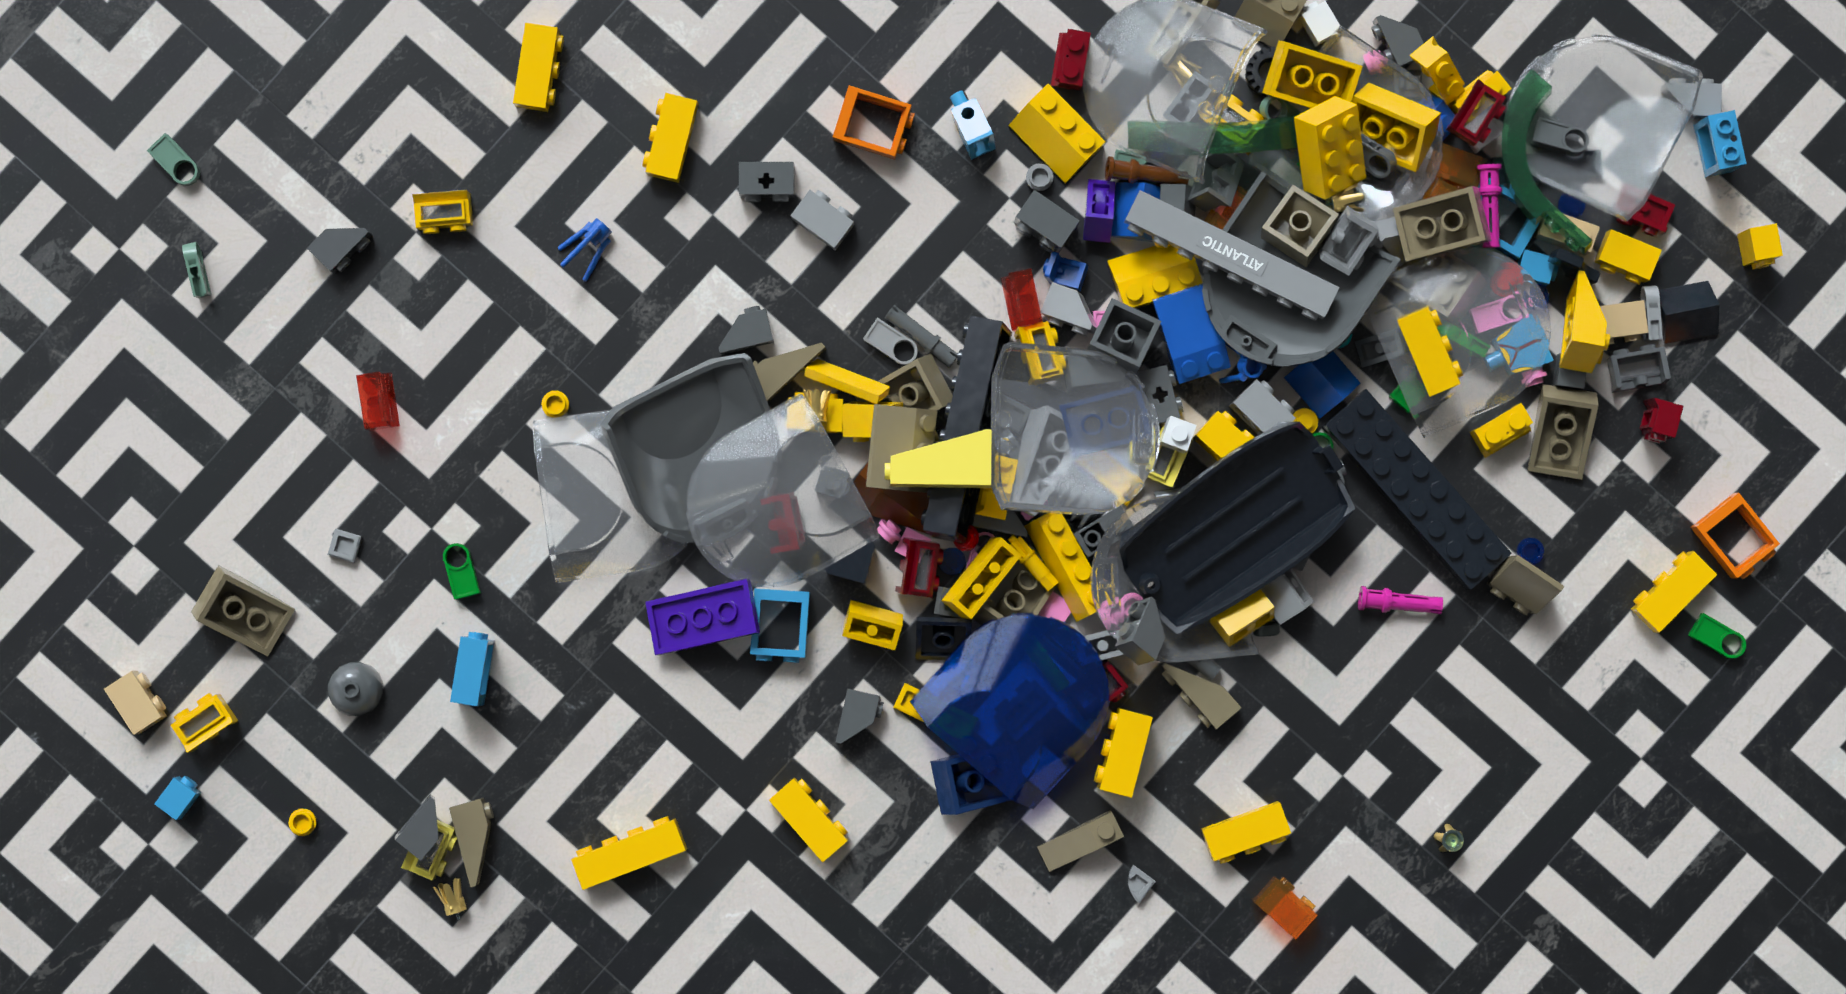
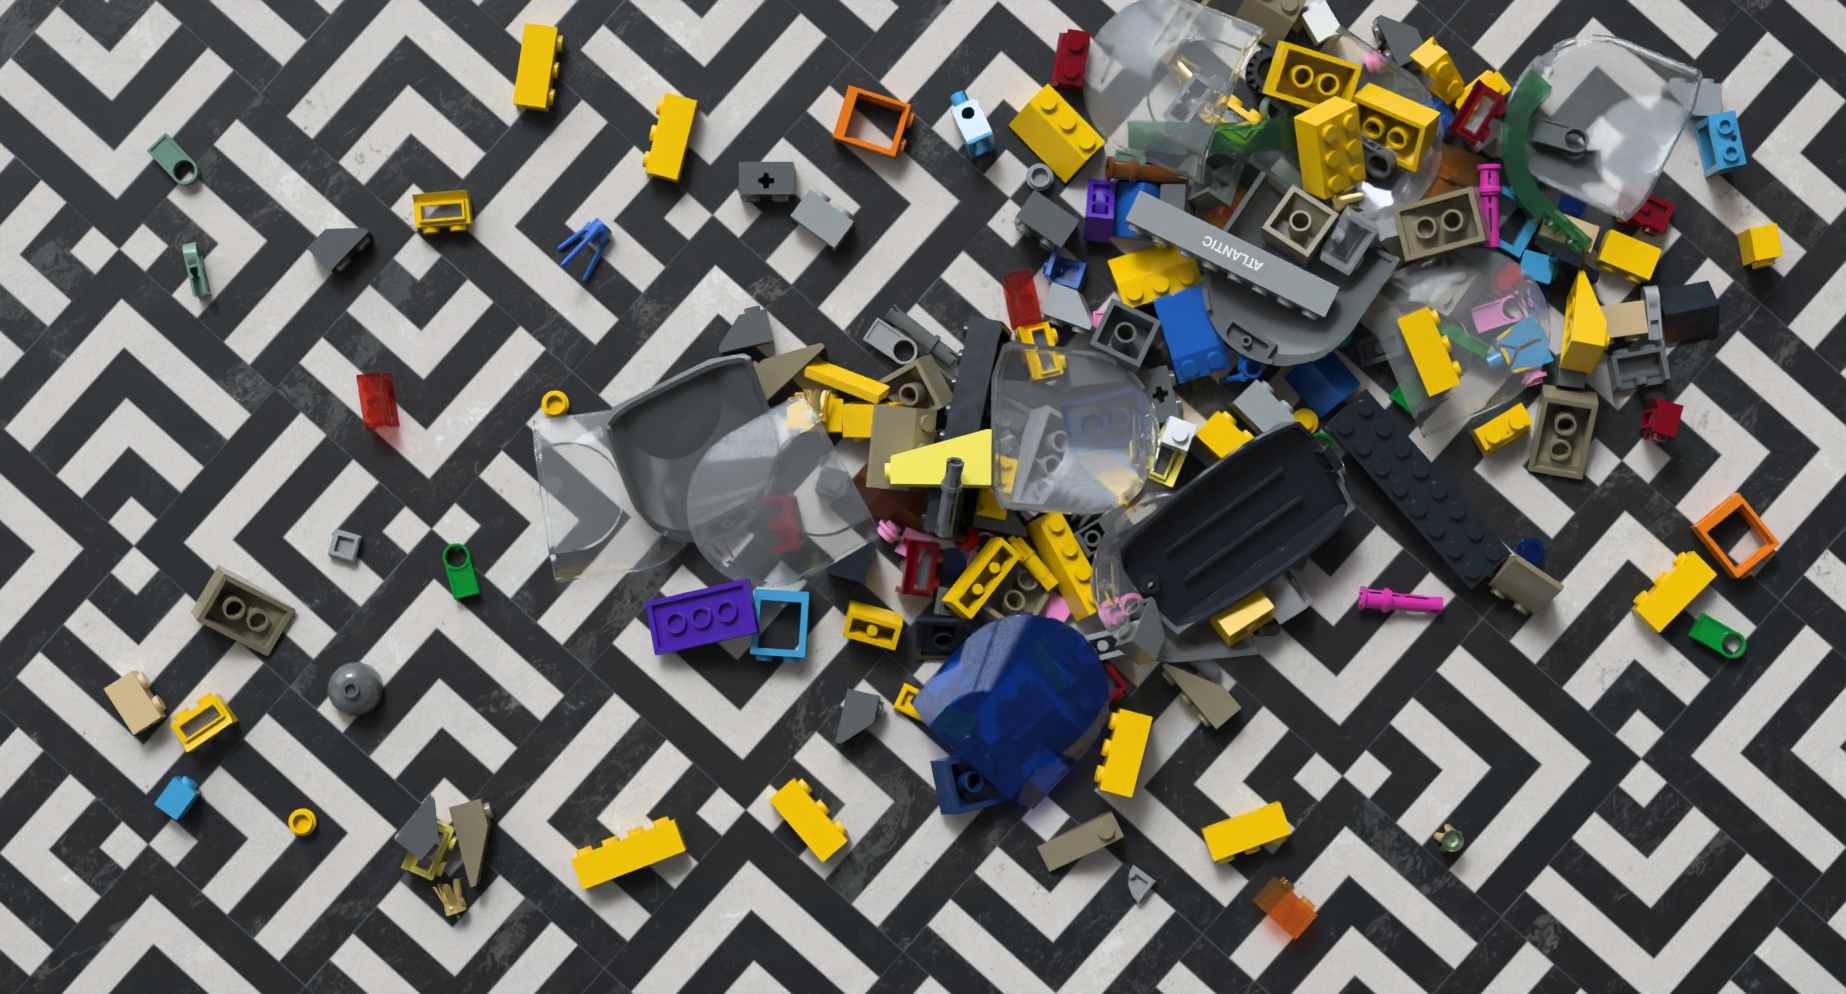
(472, 669): dark azure window -> none
(950, 487): none -> dark grey pin

